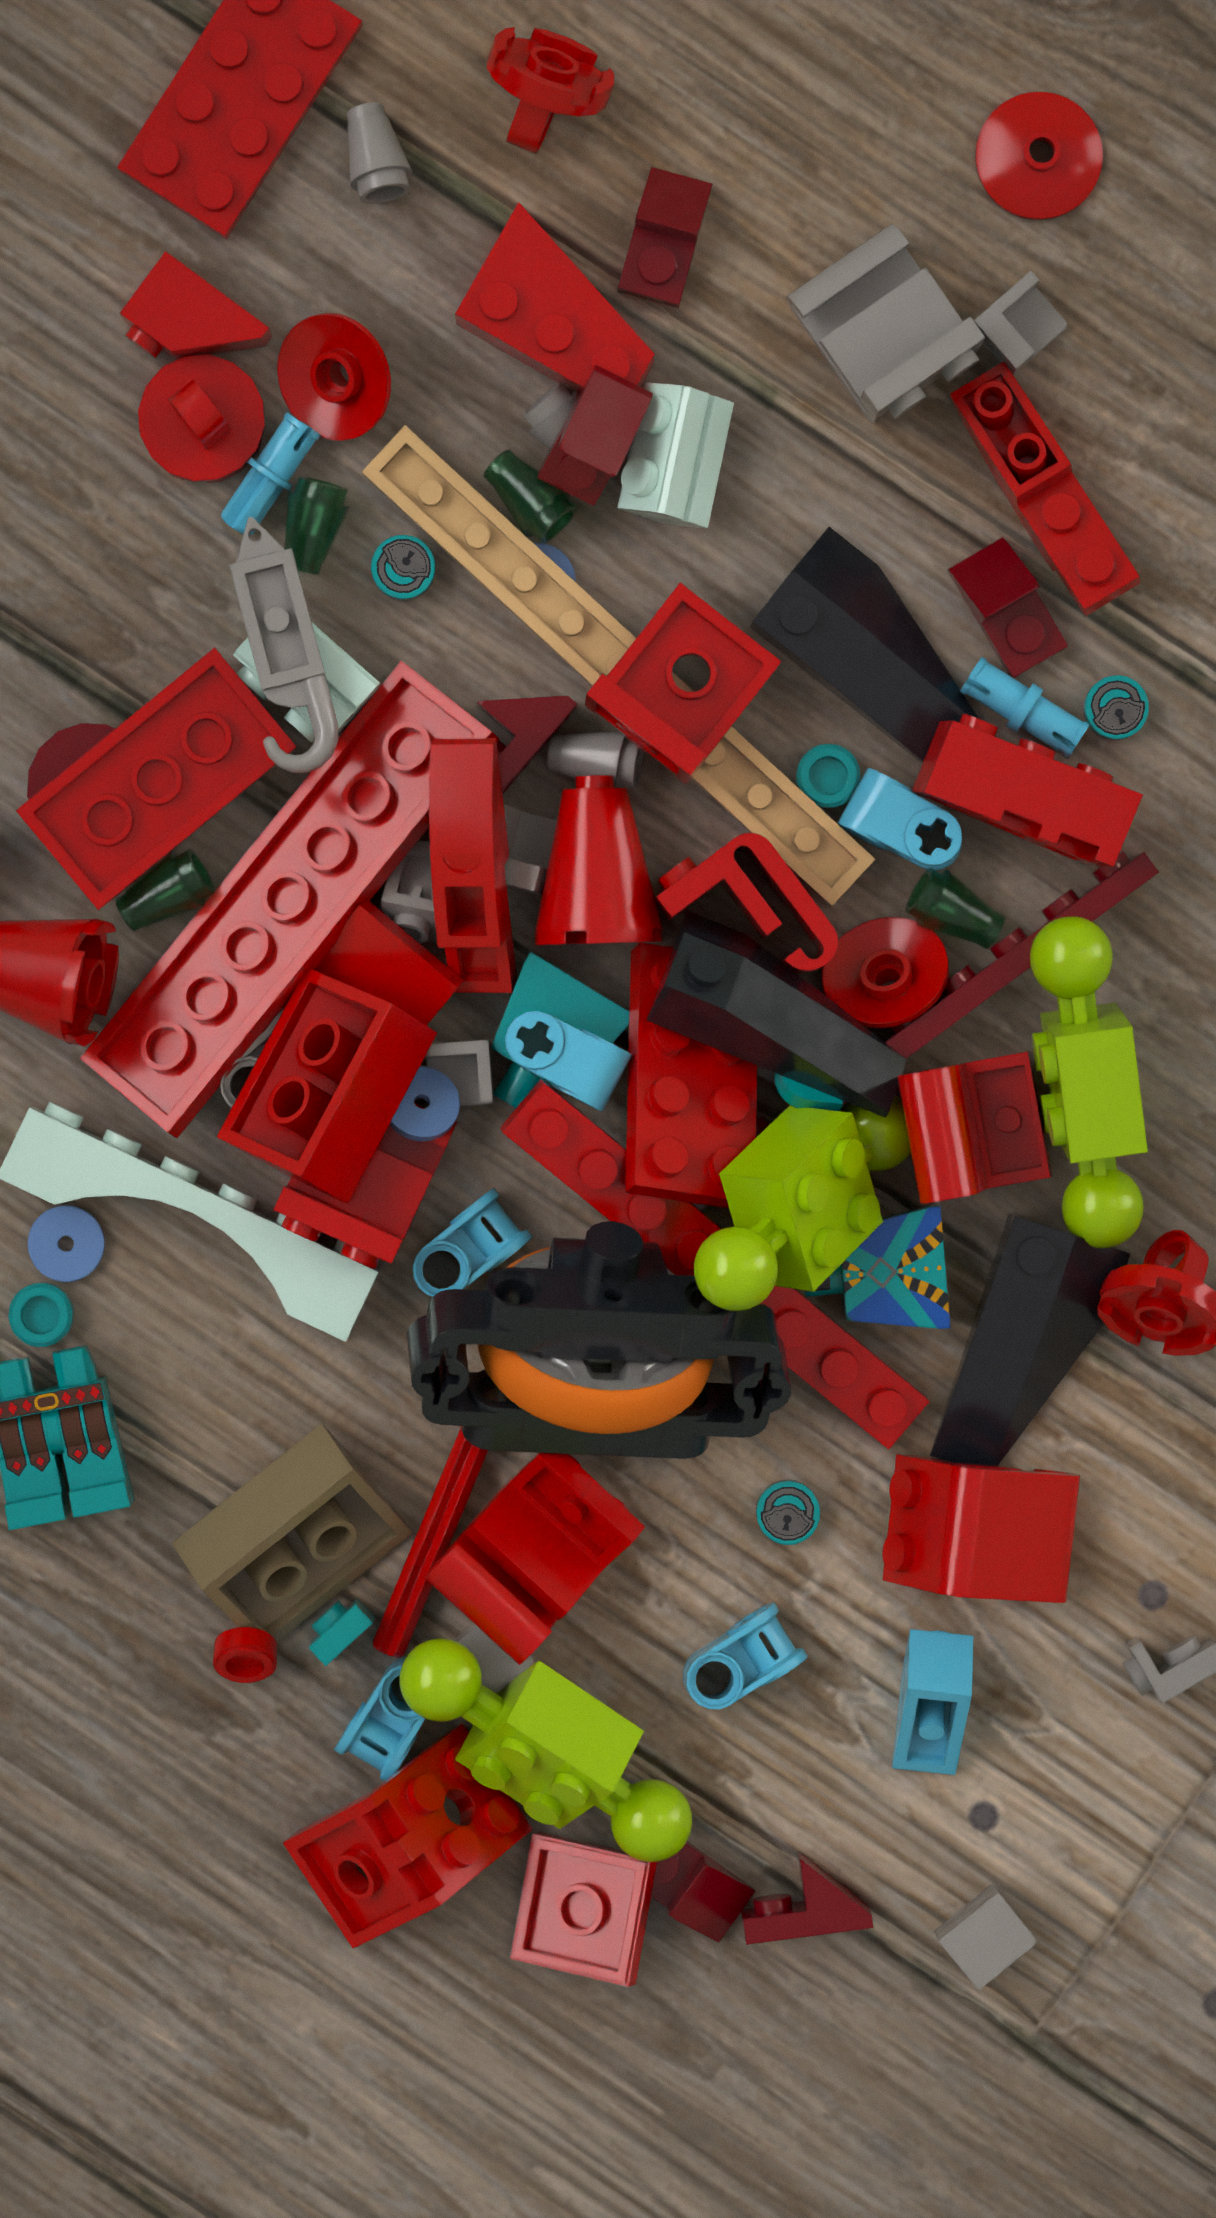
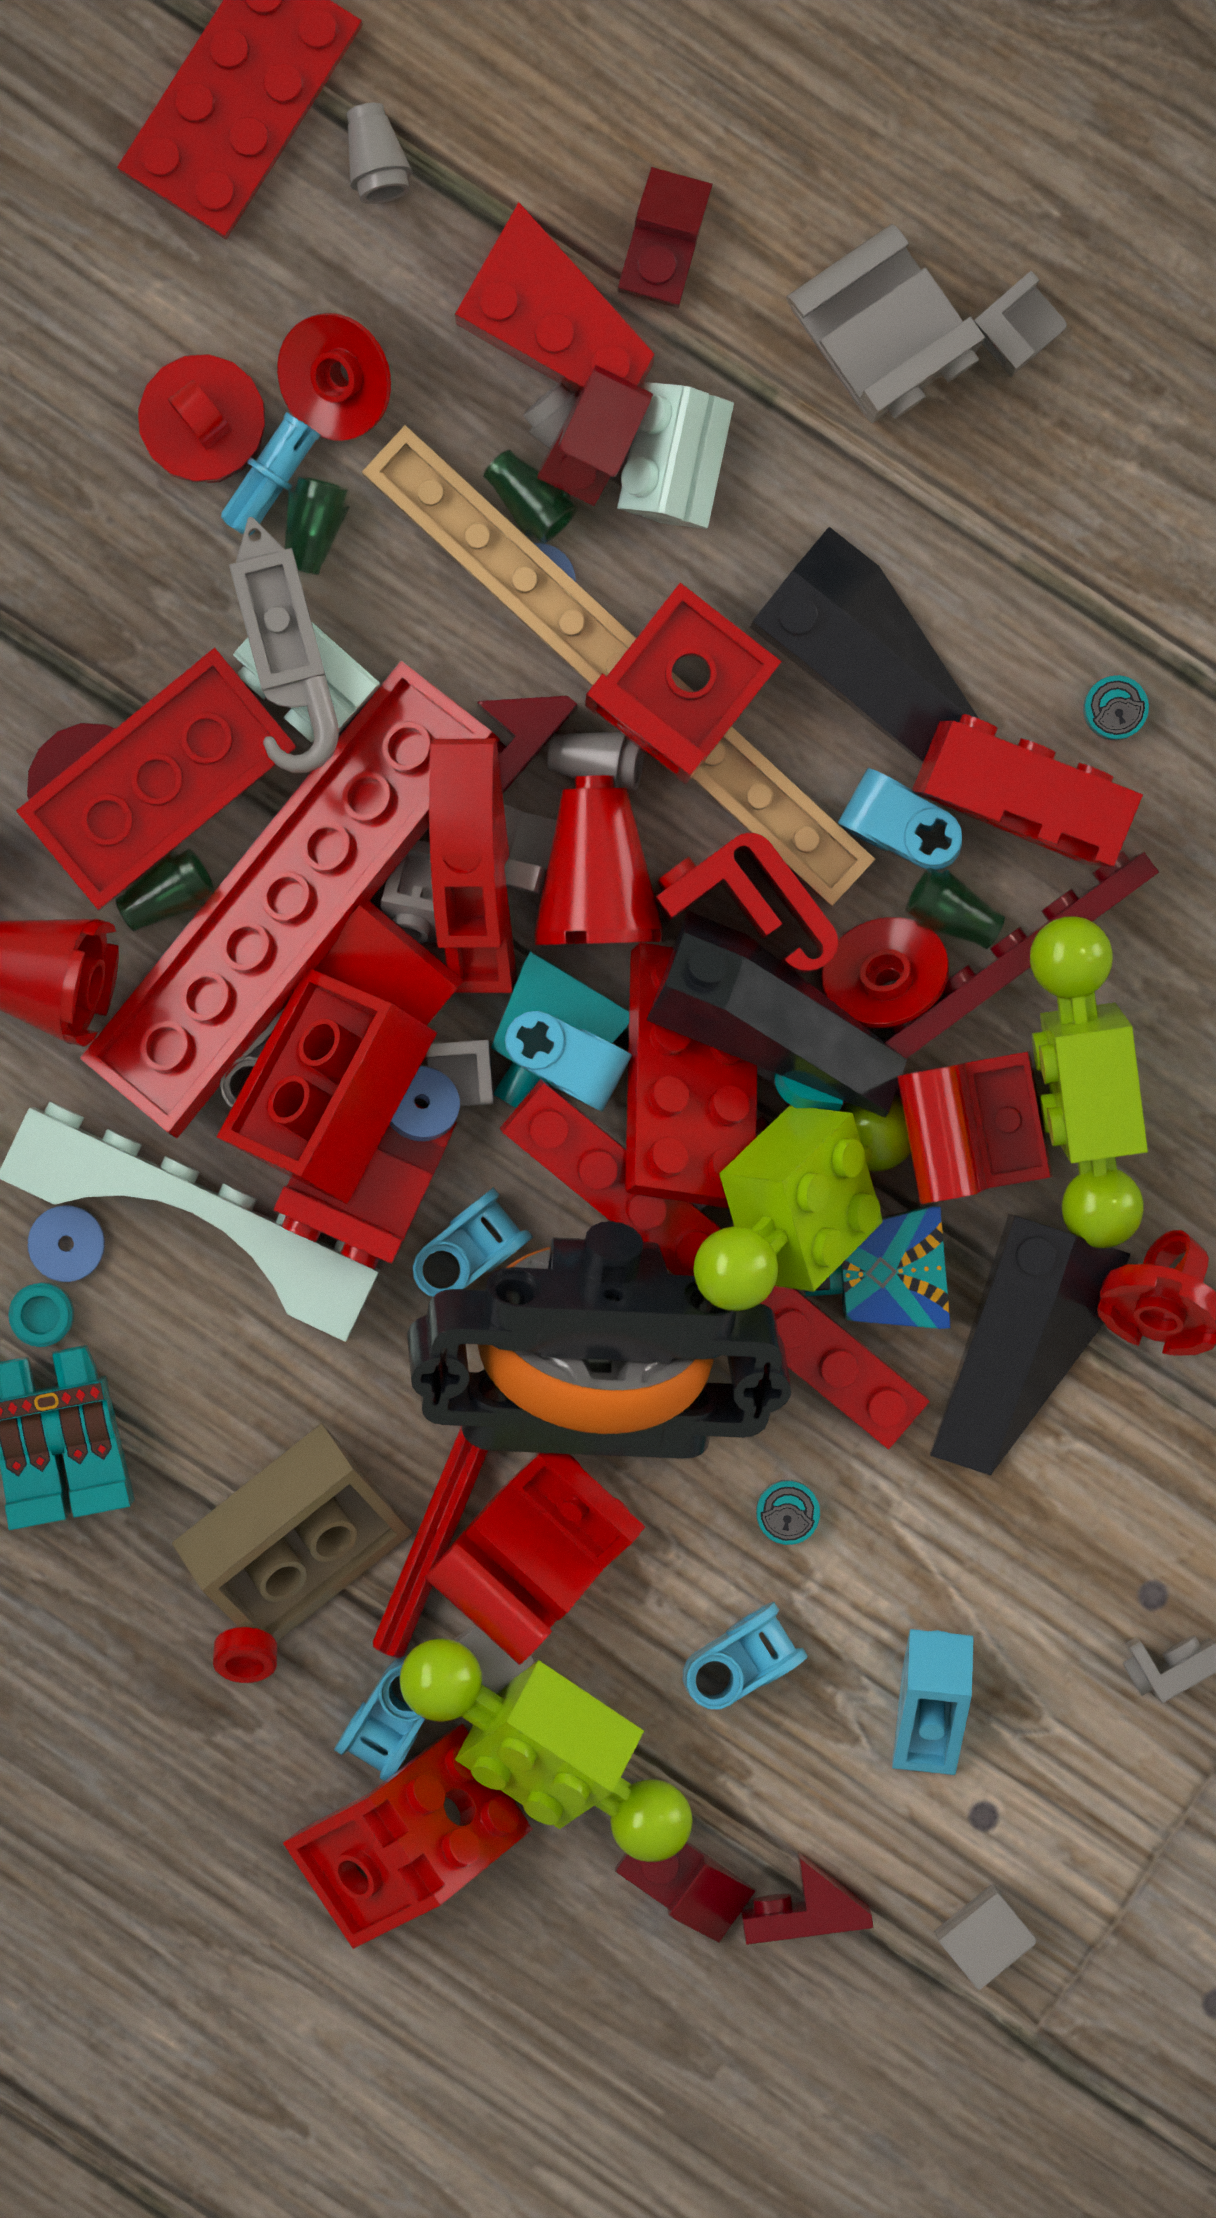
(188, 315): red slope -> none
(338, 1629): teal plate -> none
(403, 567): tile -> none
(549, 78): red tile -> none
(583, 1909): tile -> none
(828, 775): teal tile -> none
(980, 1530): red piece -> none
(1008, 607): dark red slope -> none
(1024, 707): medium azure pin -> none
(1032, 187): red dish -> none
(1043, 489): red slope -> none

